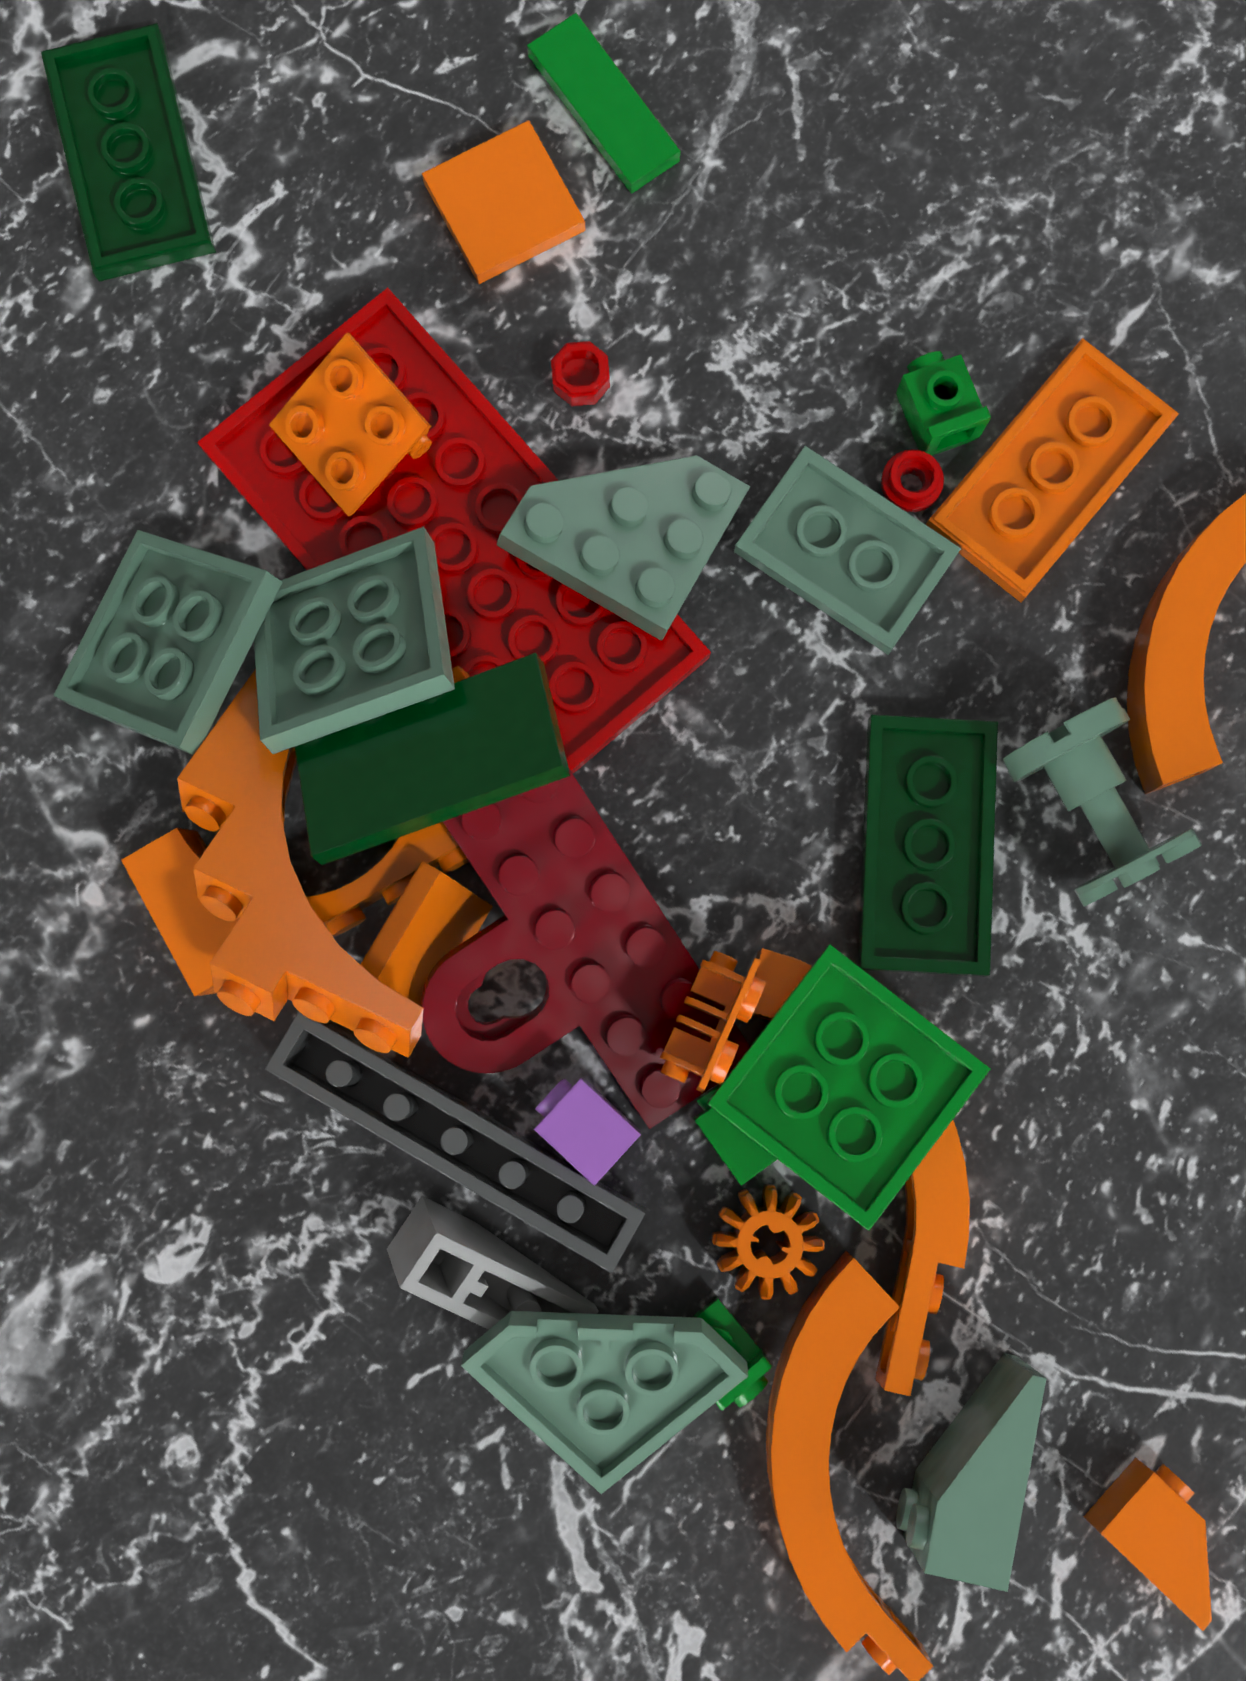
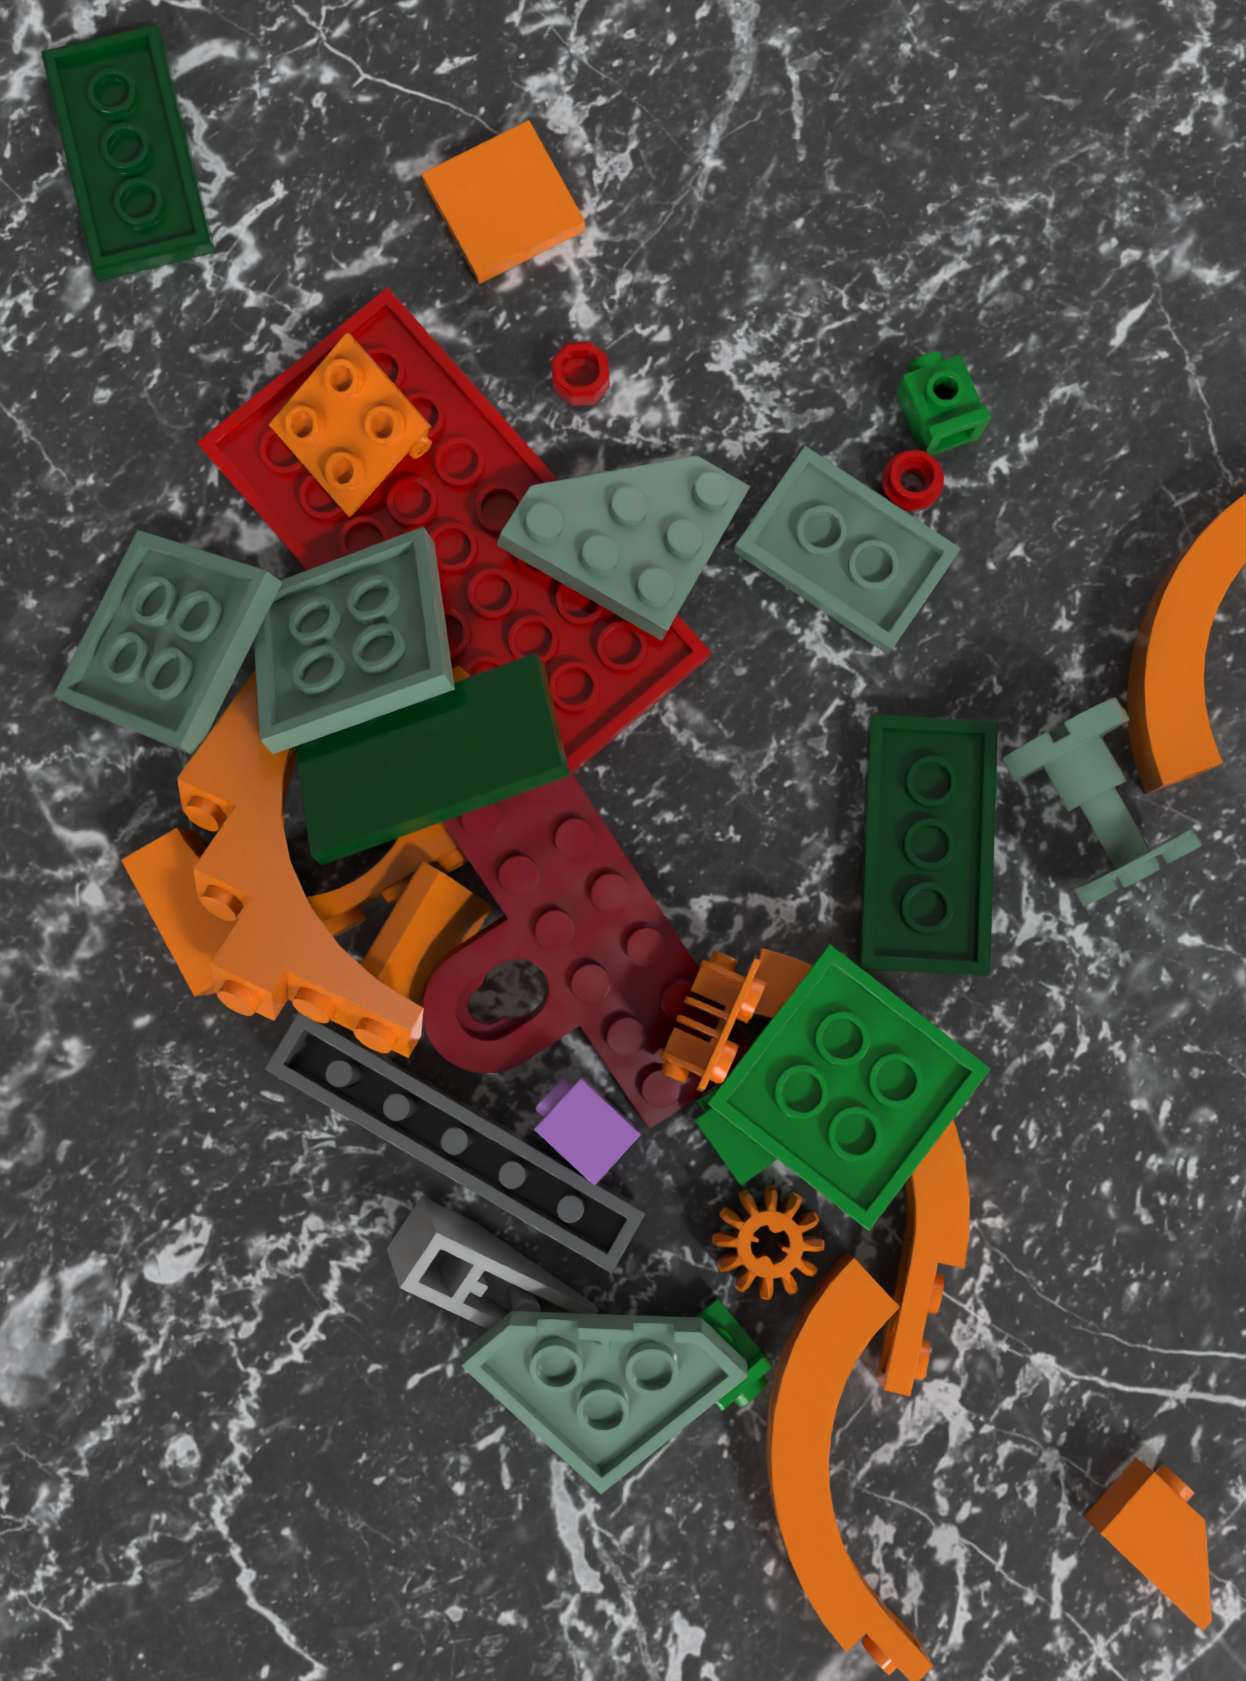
(603, 103): green tile -> none
(974, 1481): sand green slope -> none
(1052, 469): orange tile -> none

